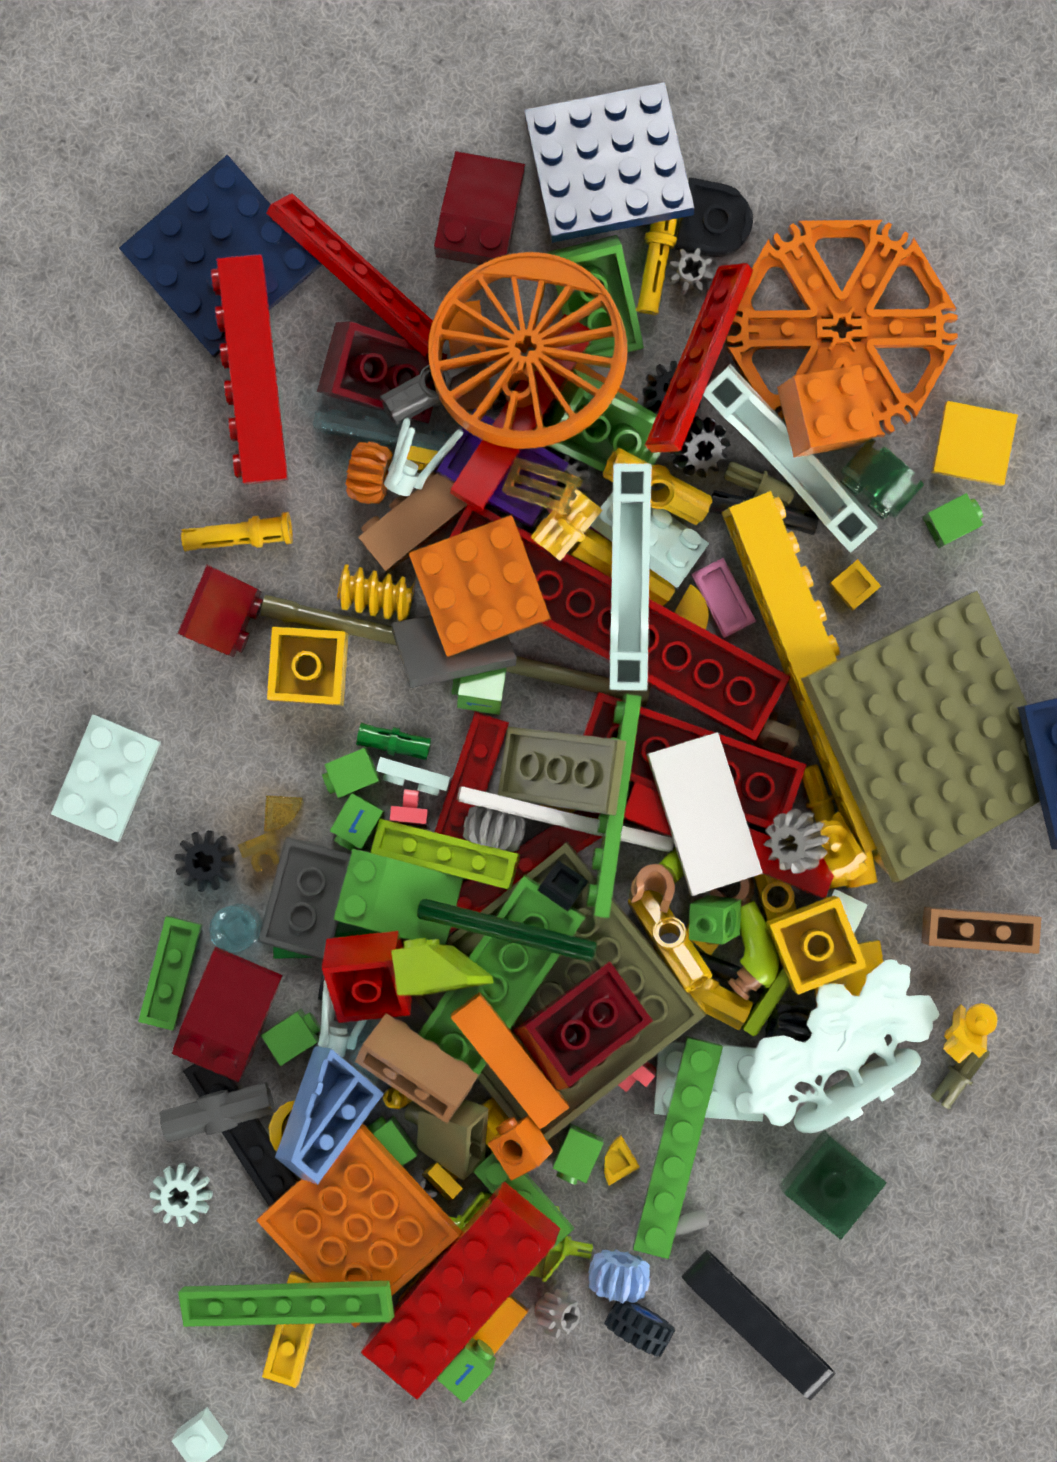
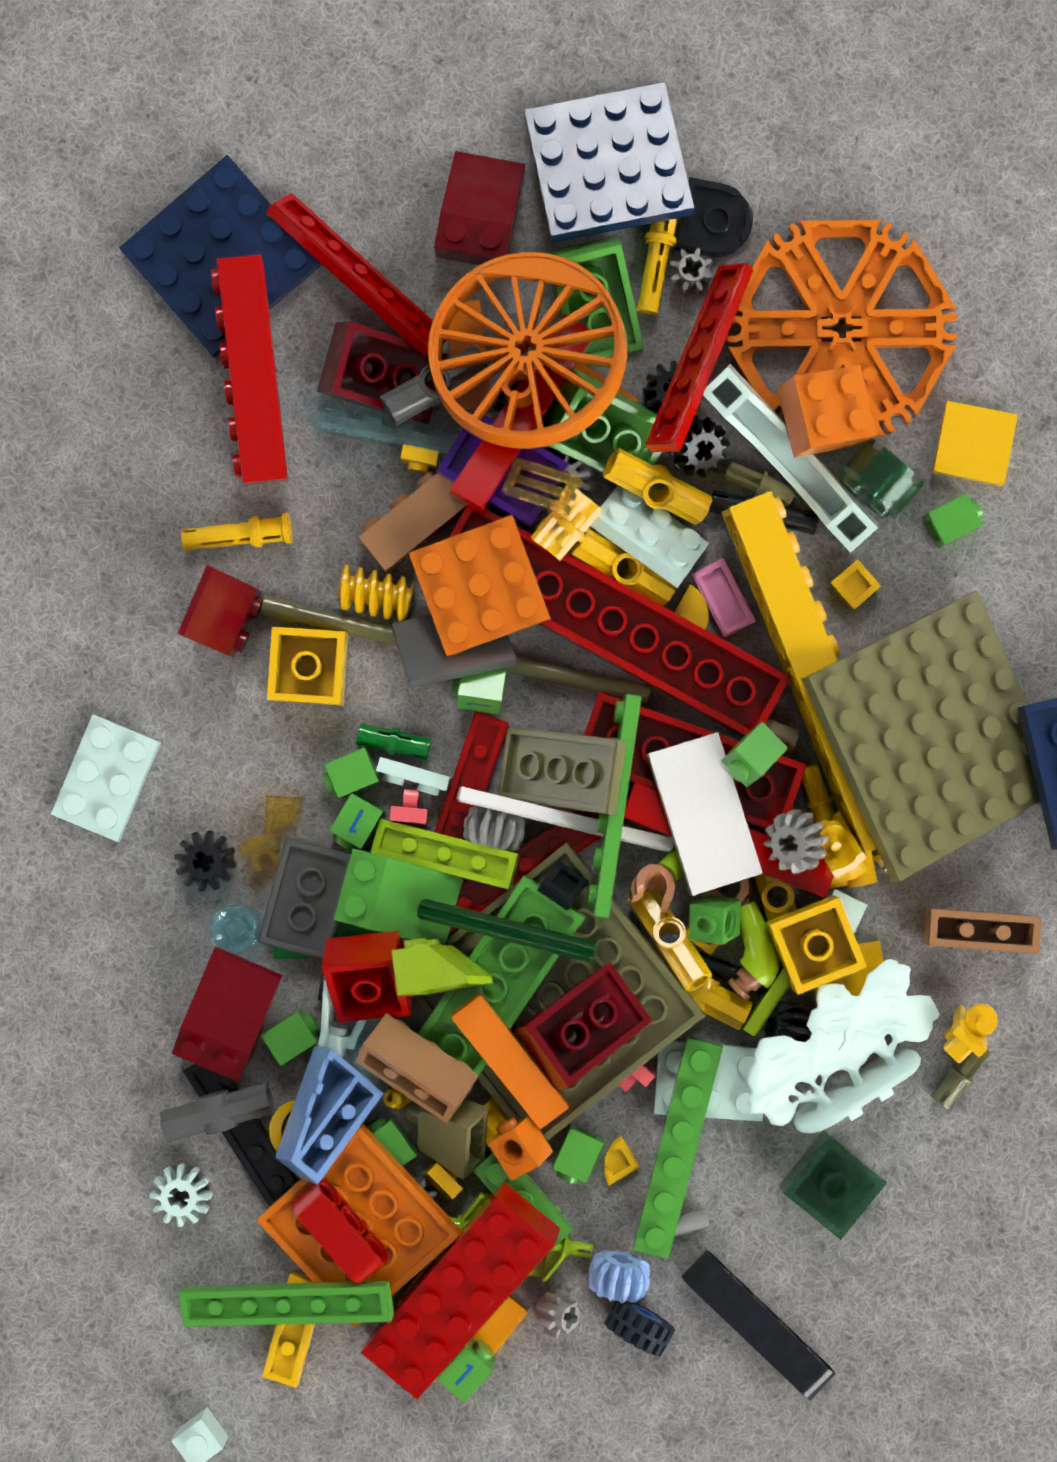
(170, 973): bright green plate -> none
(340, 1231): none -> red beam
(368, 472): orange gear -> none
(403, 472): light aqua plant -> none
(630, 576): light aqua arch -> none
(754, 754): none -> bright green brick

